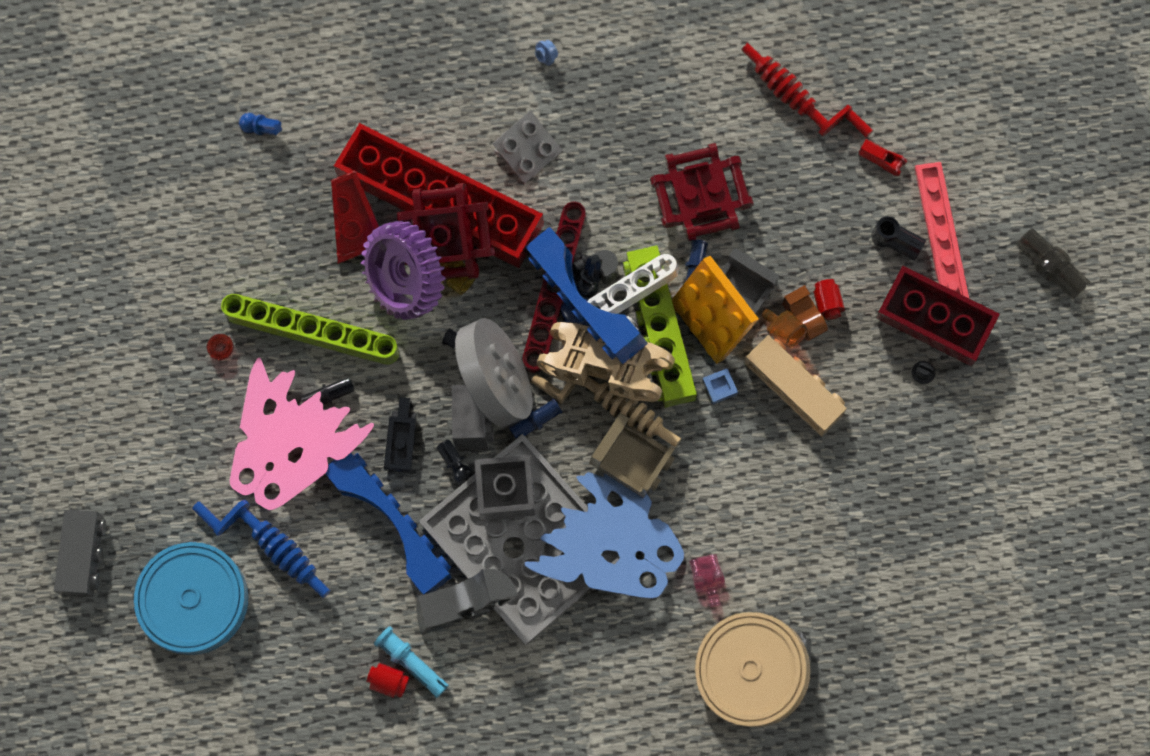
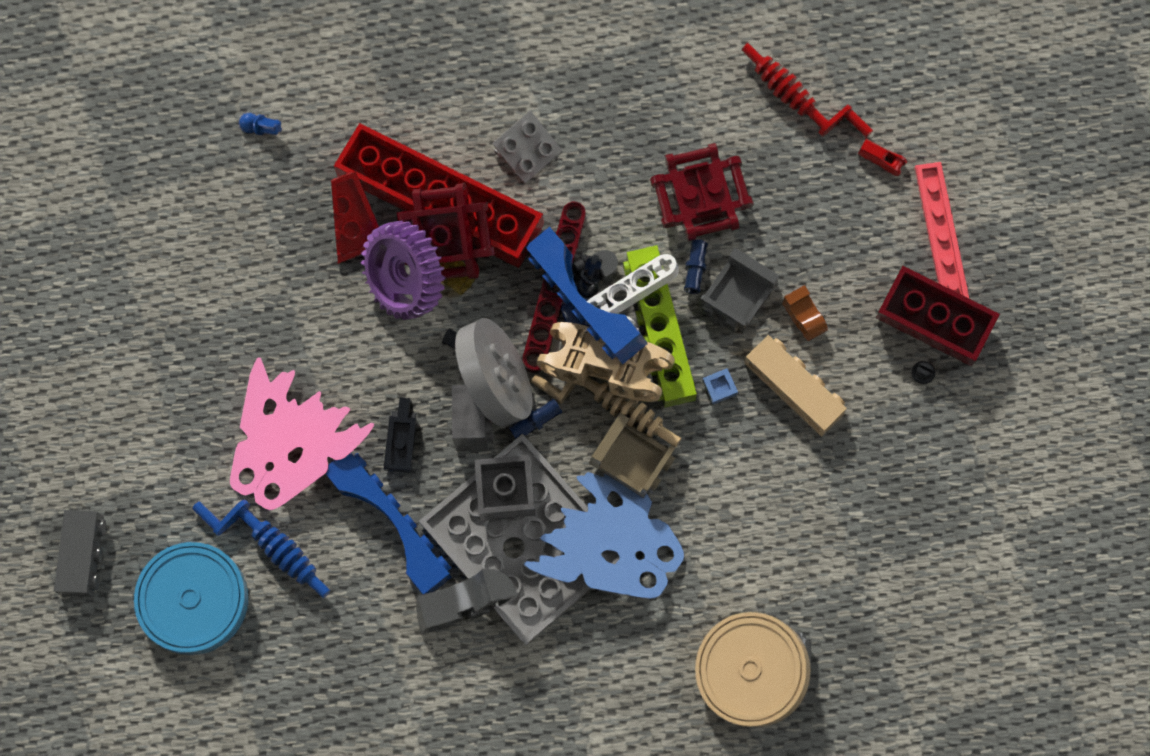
(220, 339): clear red plate -> none
(302, 320): lime beam -> none
(332, 391): black axle -> none
(387, 680): red brick -> none
(401, 653): medium azure pin -> none
(453, 459): black axle -> none
(546, 52): medium blue plate -> none
(708, 577): clear pink piece -> none
(714, 310): light orange plate -> none
(785, 327): clear orange piece -> none
(828, 299): red brick -> none
(900, 240): black piece -> none
(1052, 263): clear smoke piece -> none

